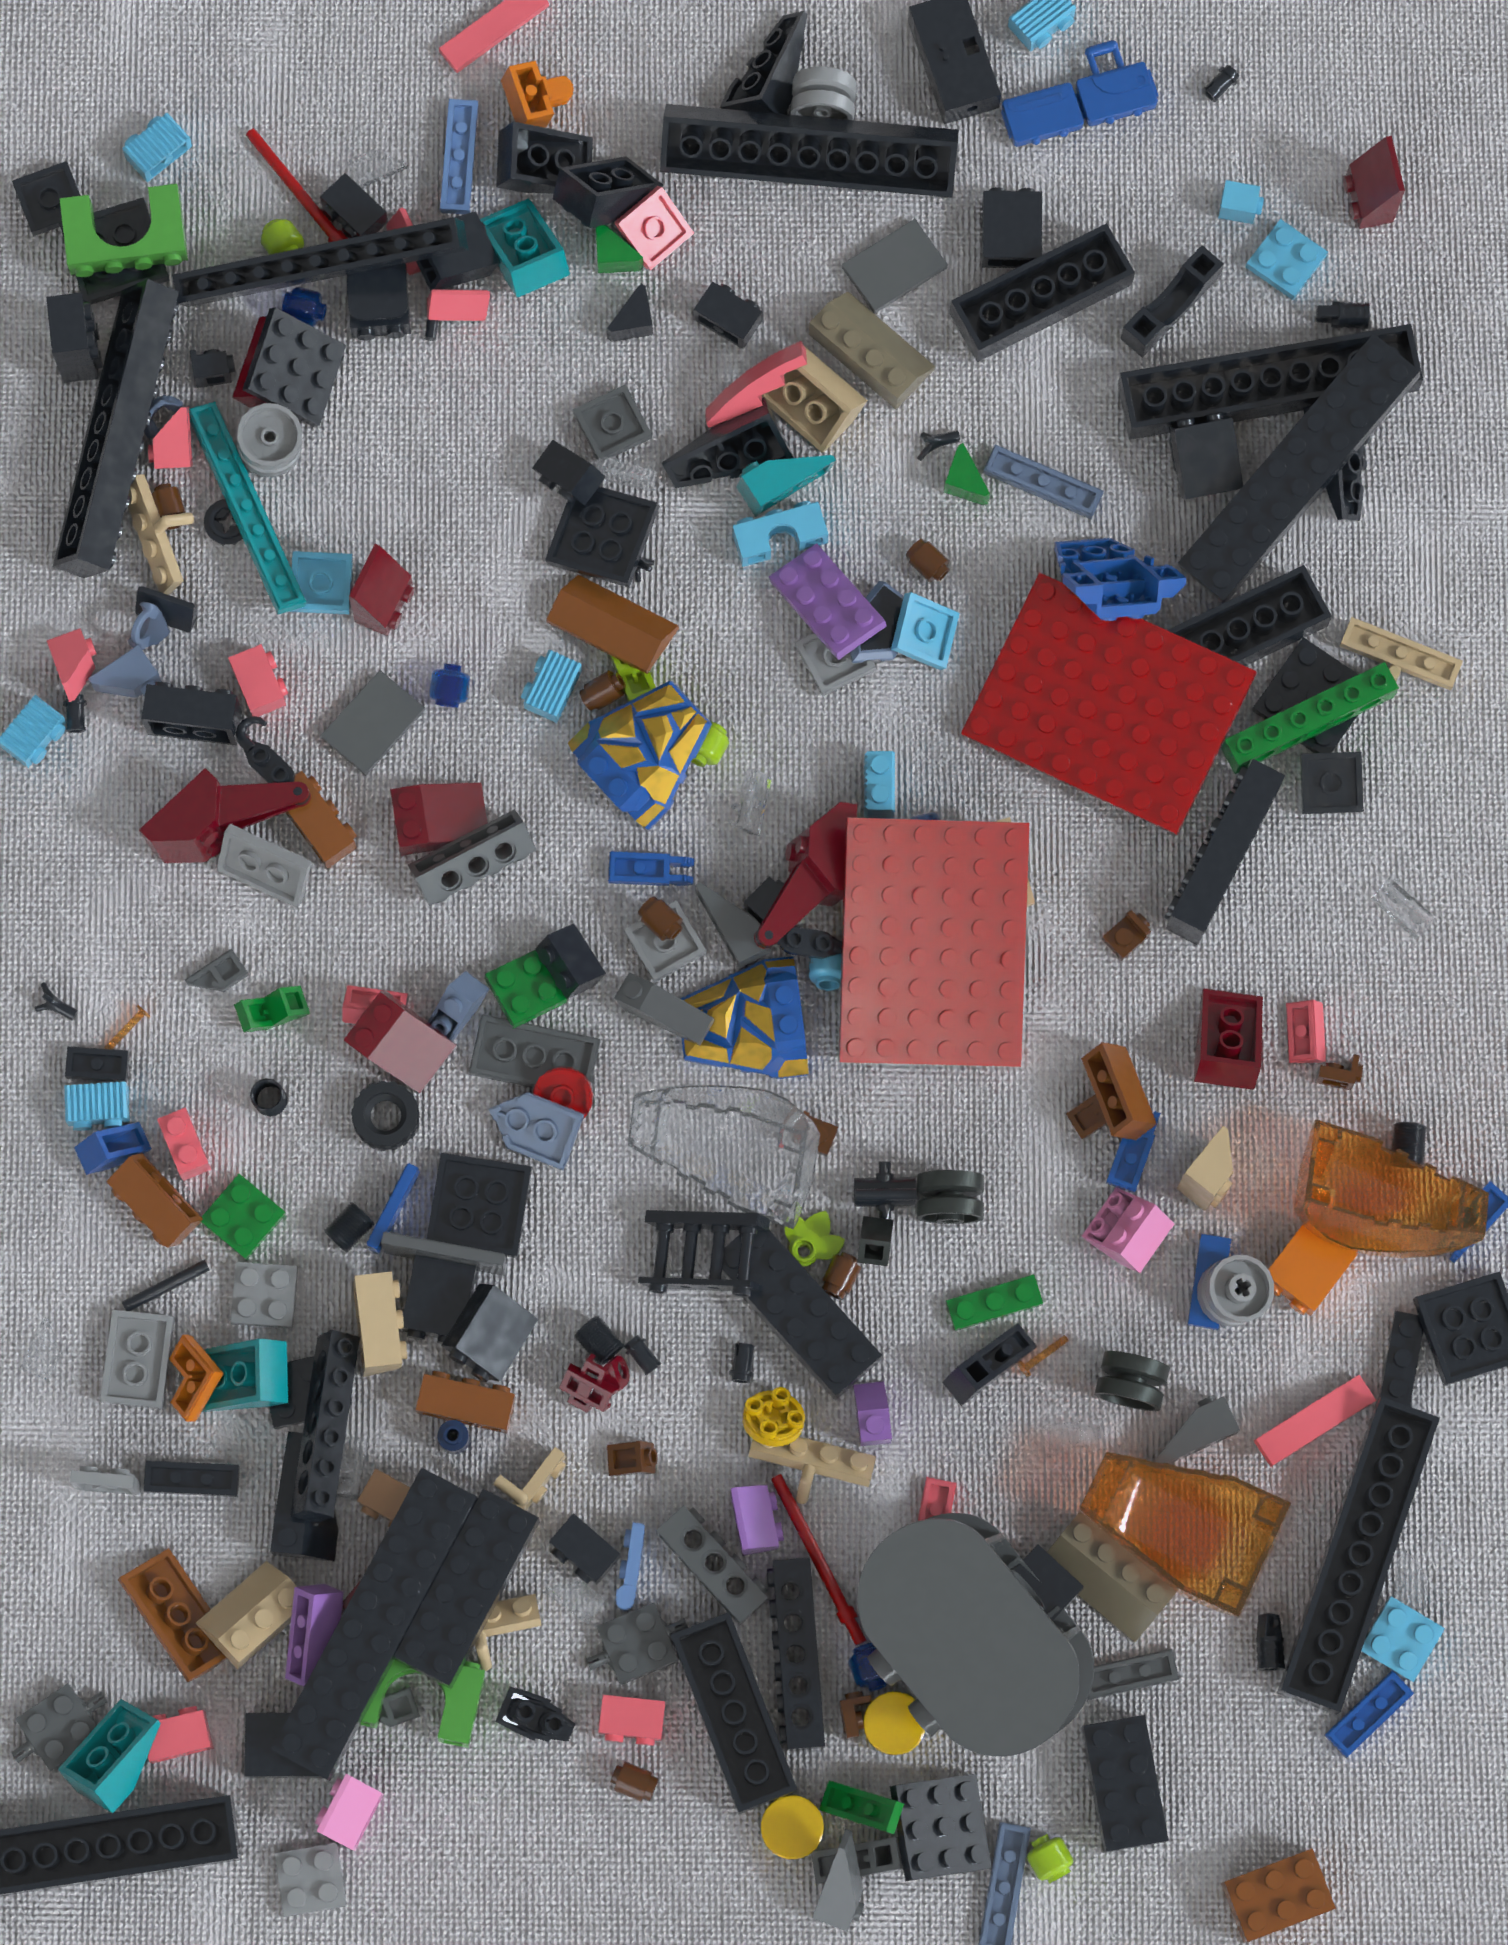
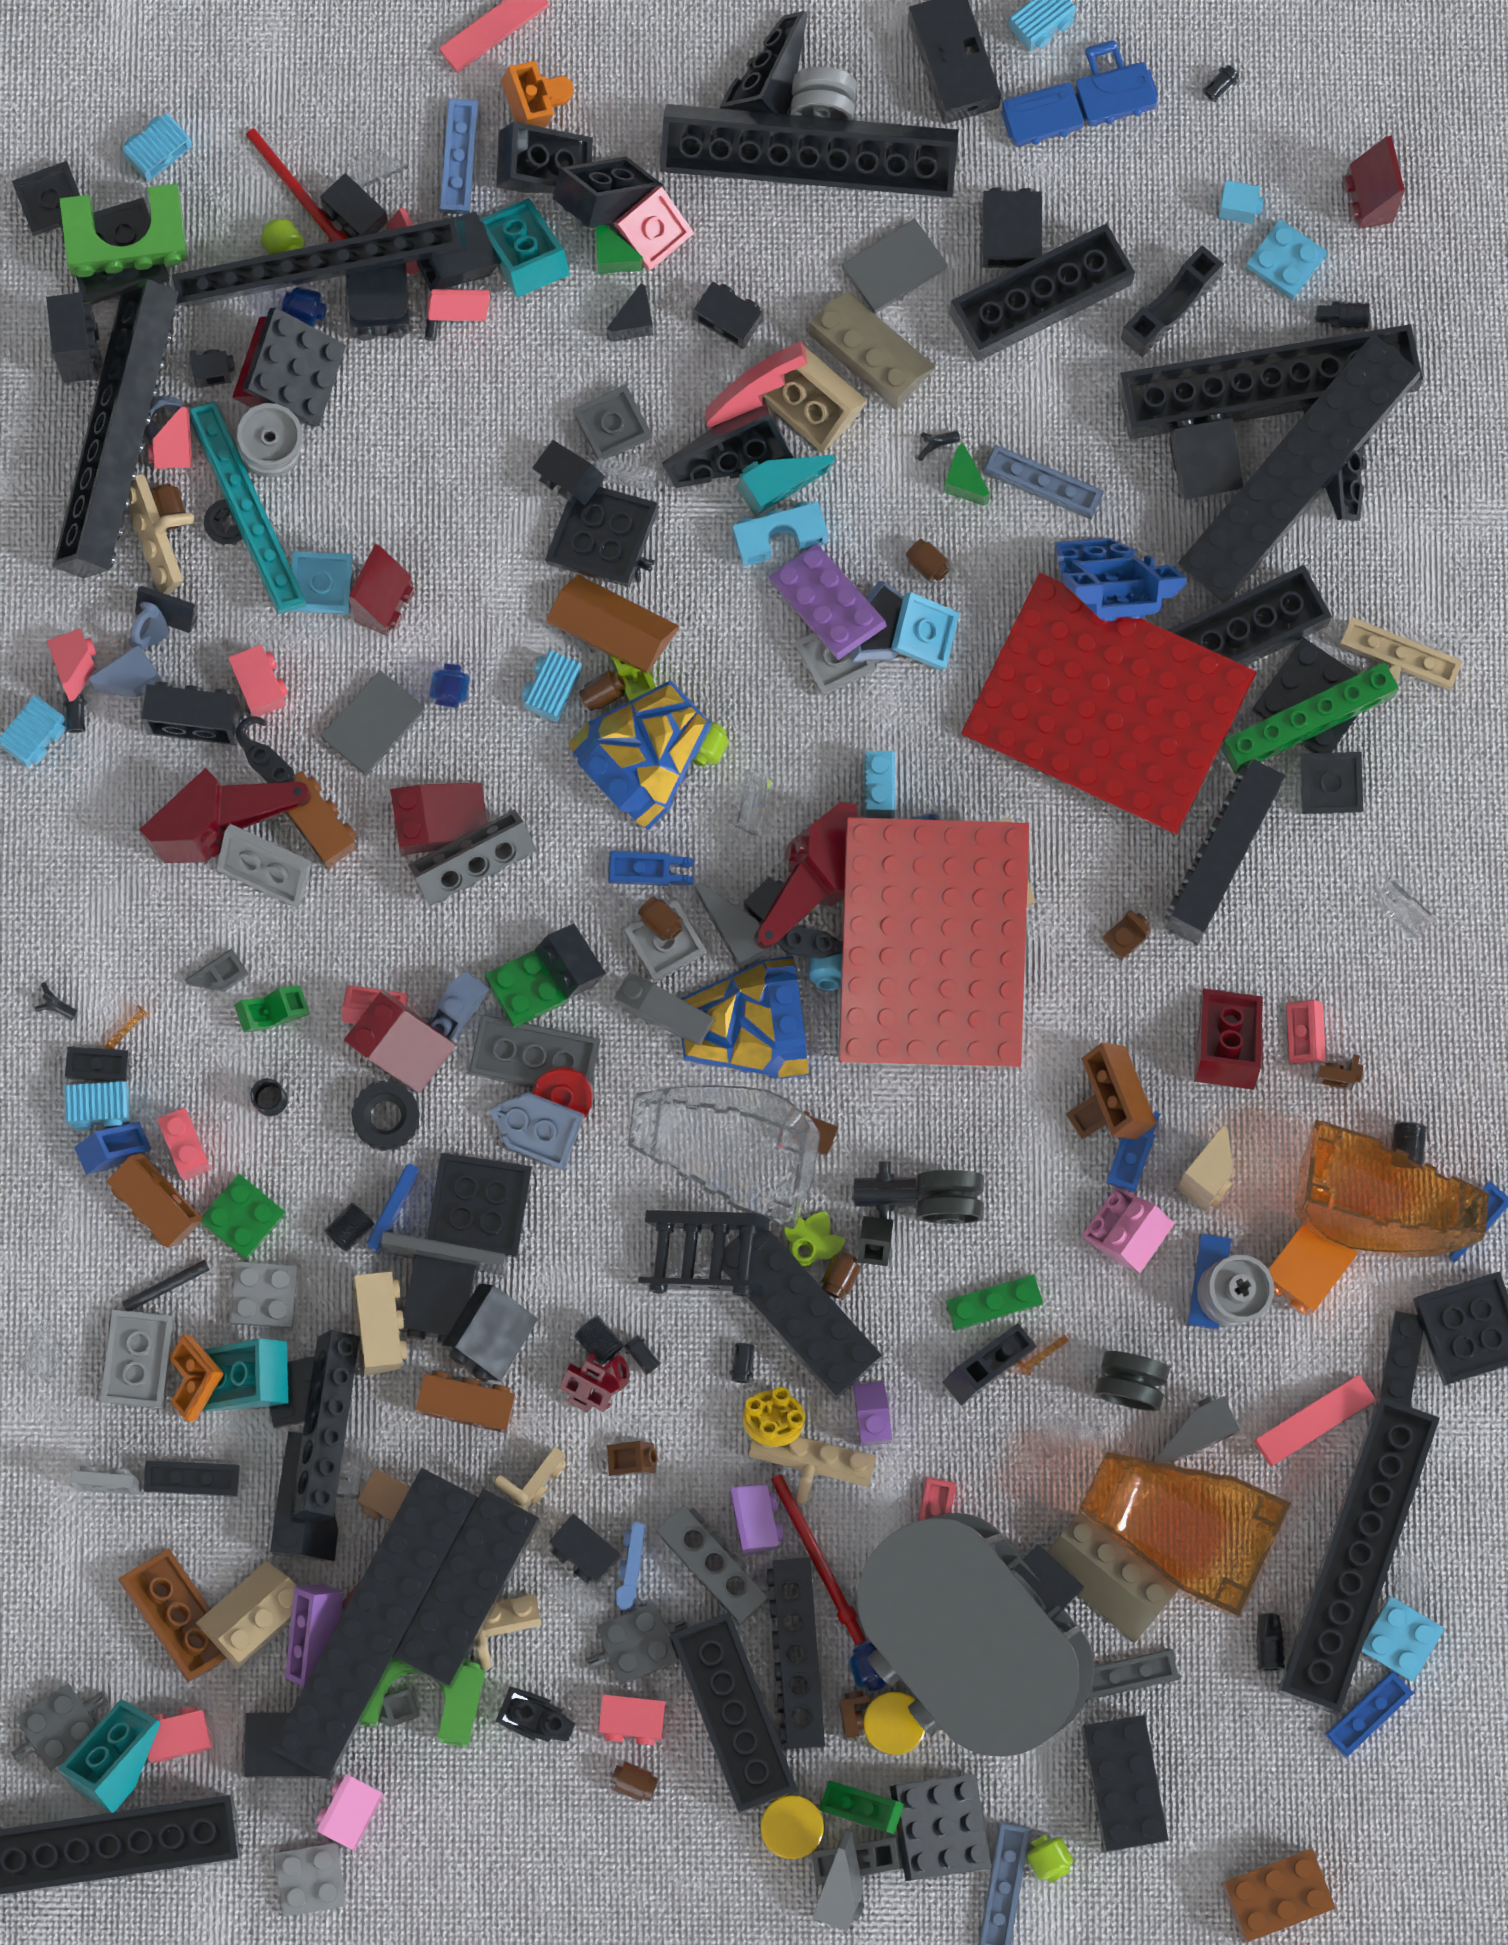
(460, 1444): dark blue brick -> none

